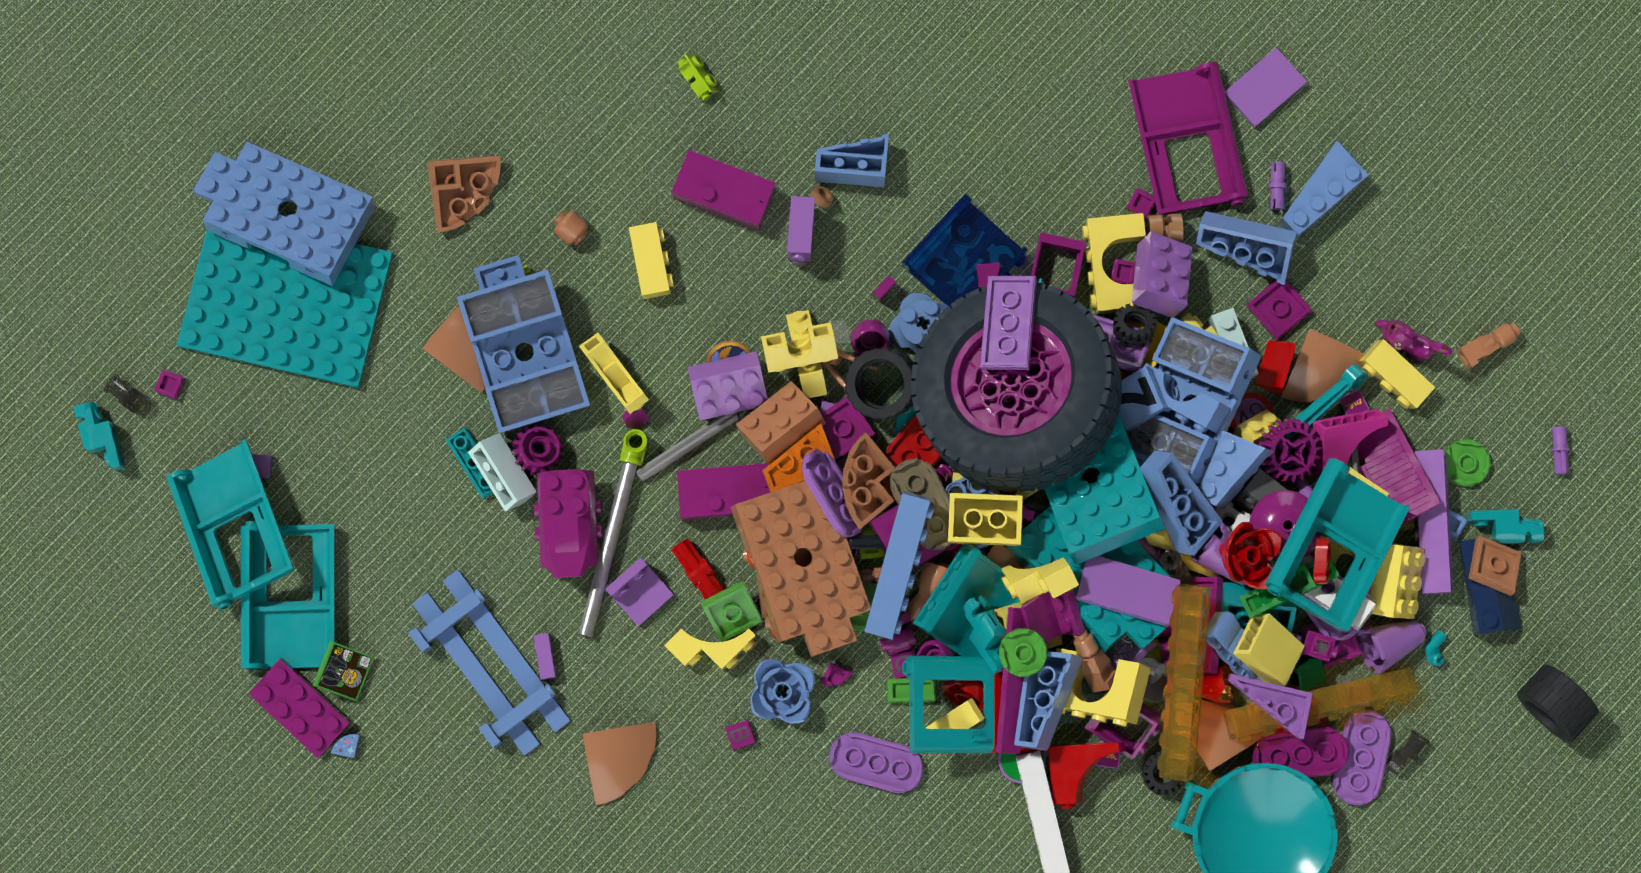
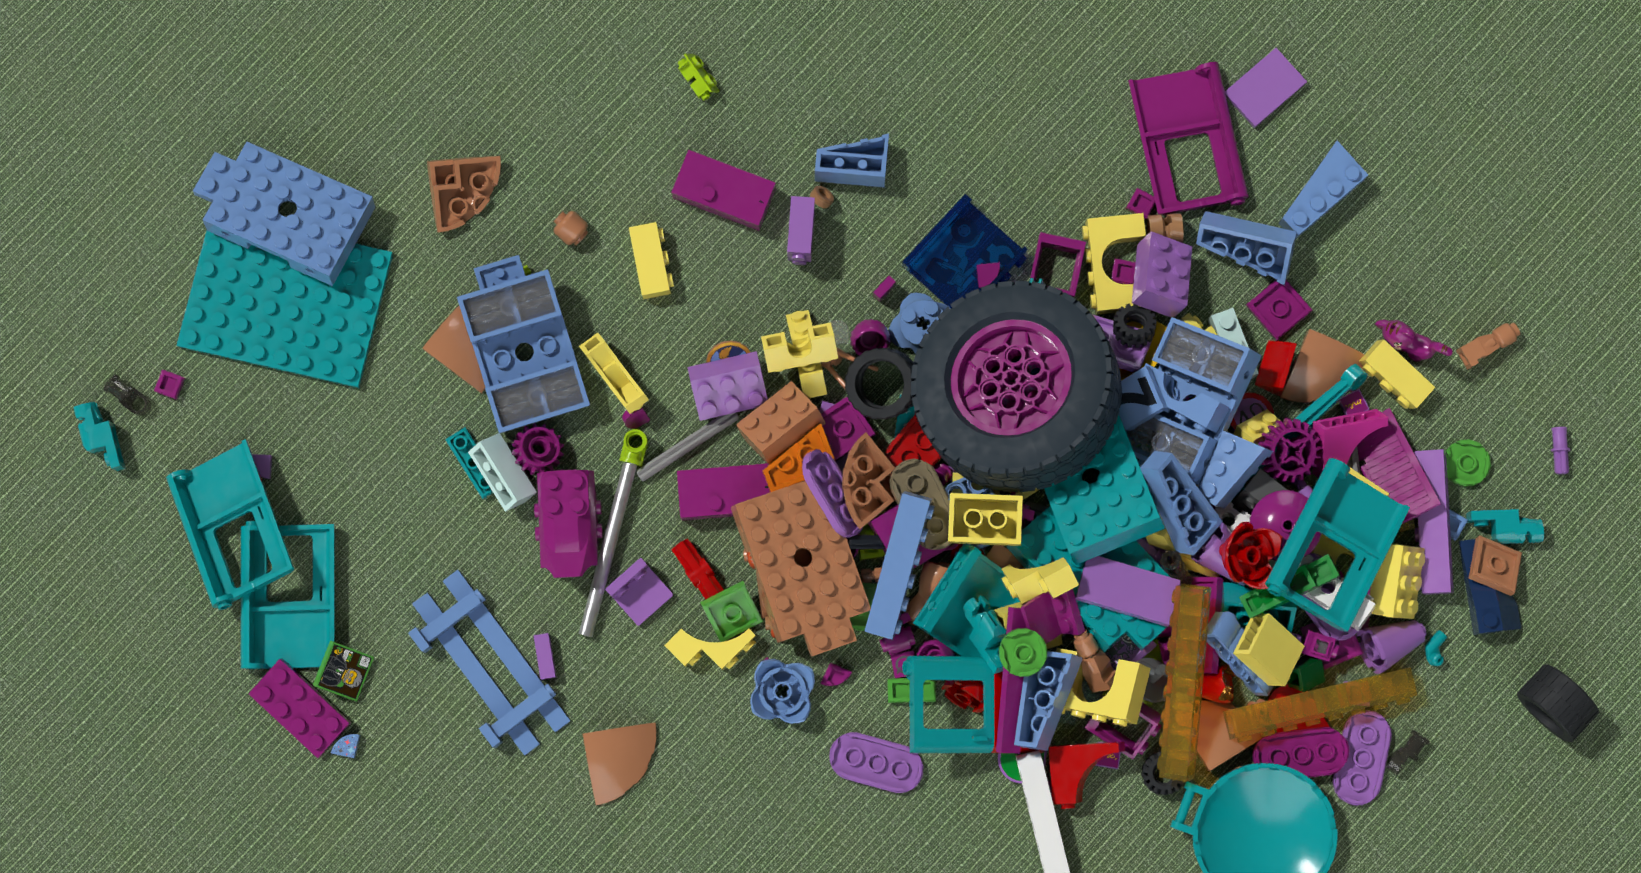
(740, 735): magenta tile -> none
(960, 718): light yellow tile -> none
(1008, 323): medium lavender tile -> none
(1277, 186): medium lavender pin -> none
(1284, 704): medium lavender wing -> none
(1322, 561): red beam -> none

